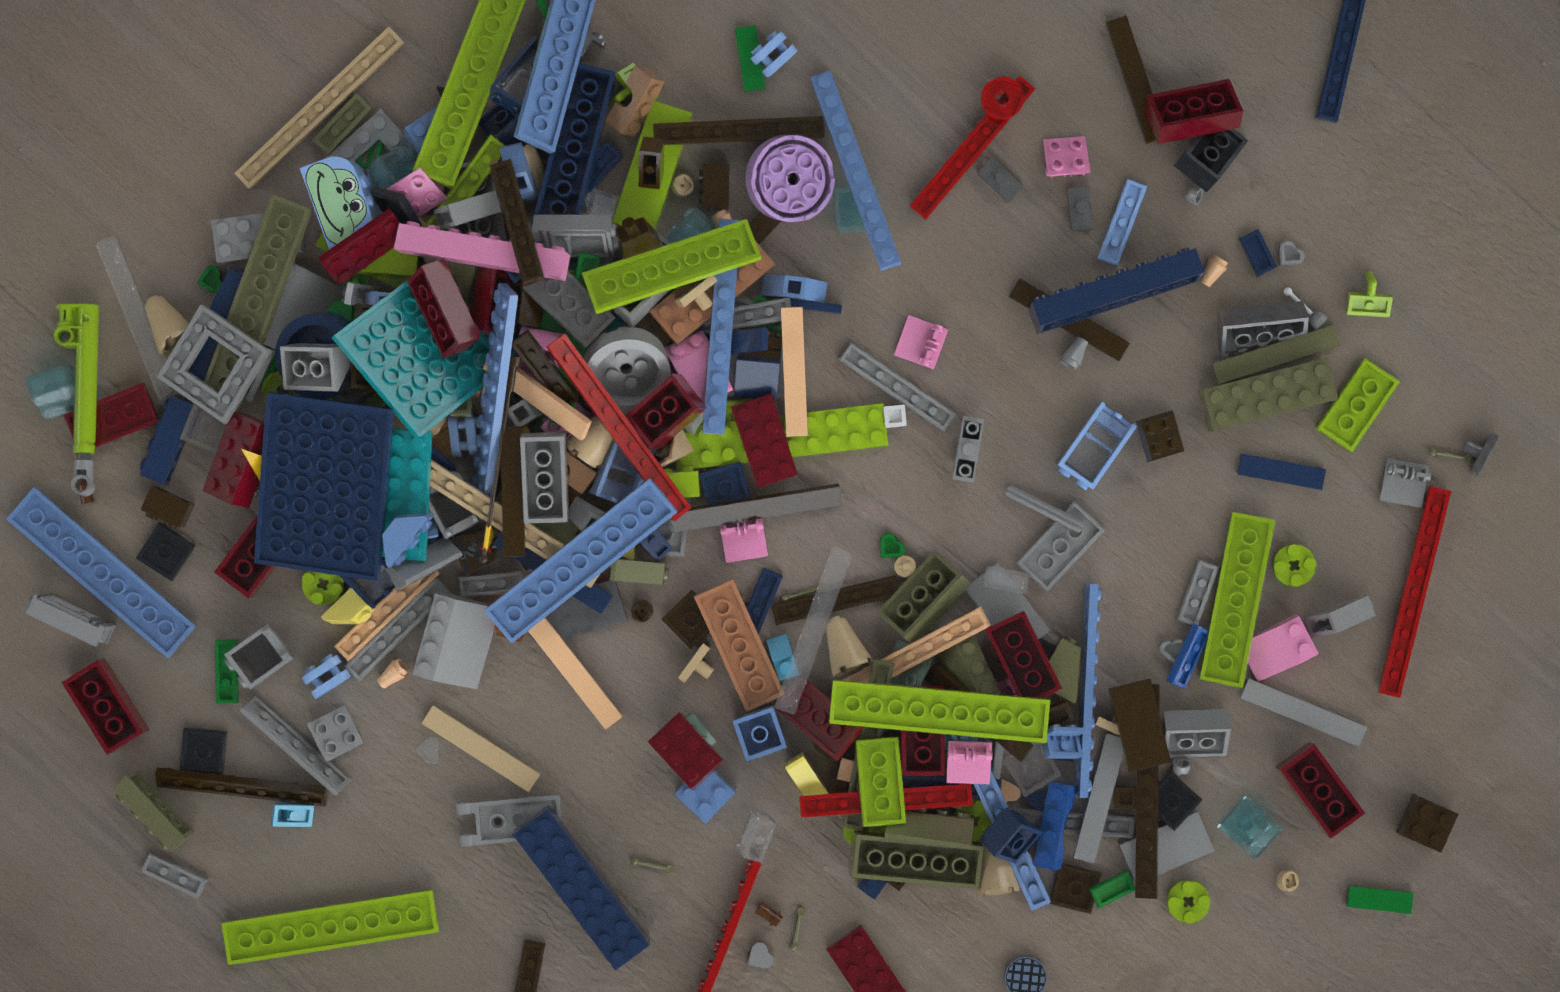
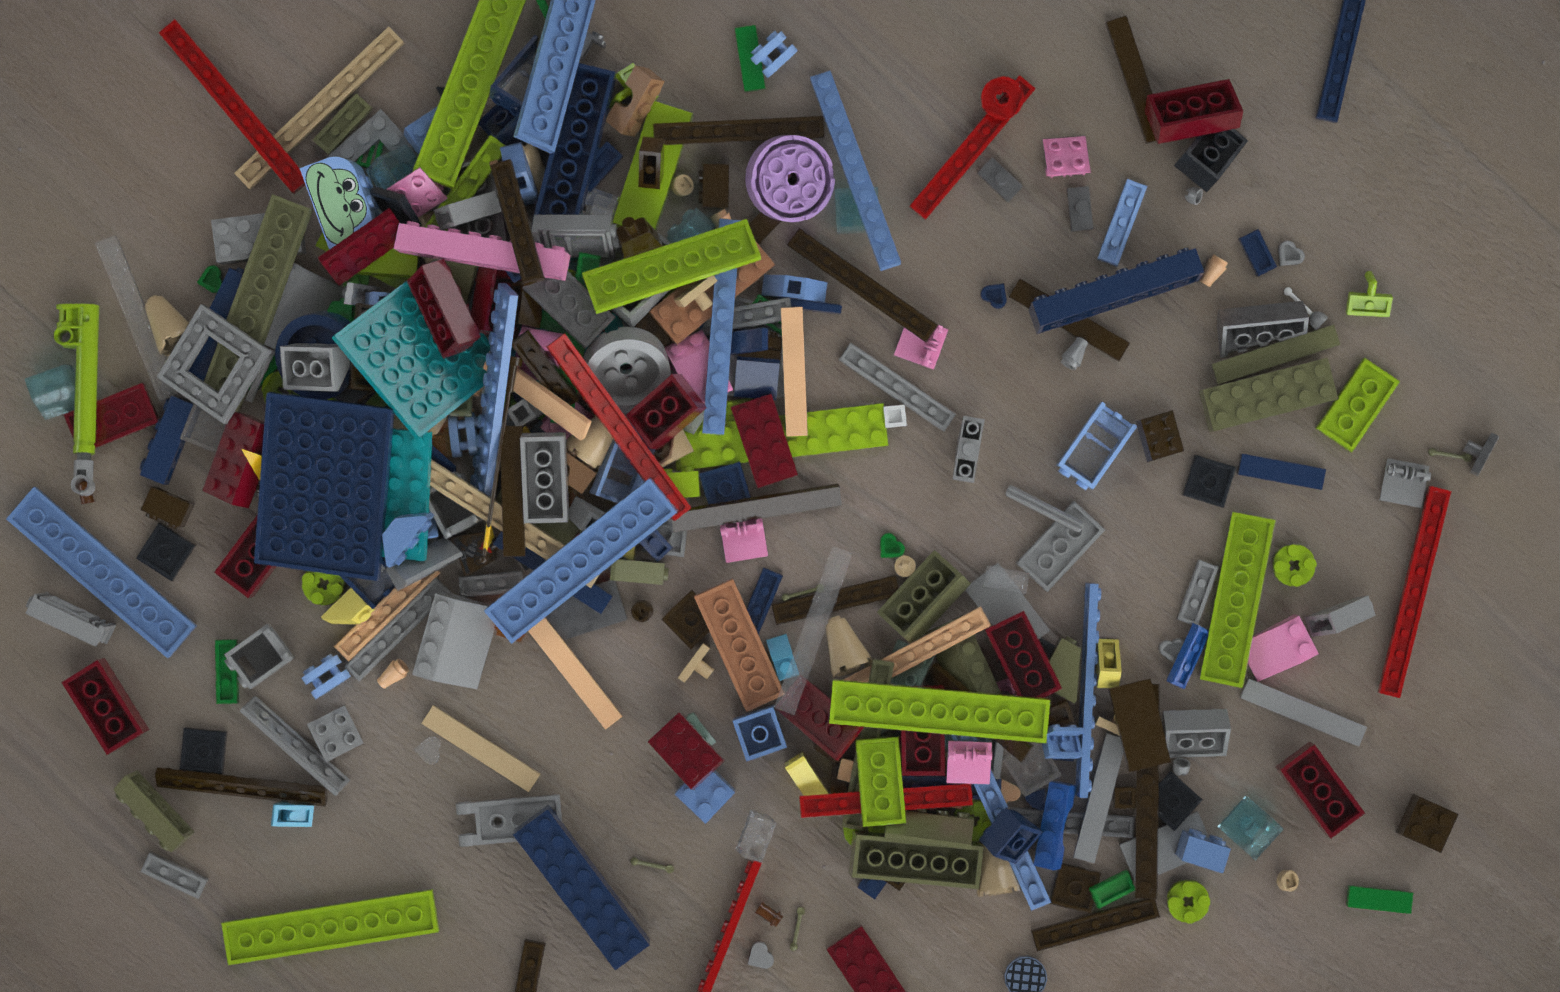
(233, 105): none -> red plate
(862, 285): none -> dark brown tile
(995, 295): none -> dark blue tile
(1094, 923): none -> dark brown tile
(1109, 663): none -> light yellow slope
(1203, 851): none -> medium blue brick
(1209, 481): none -> black tile

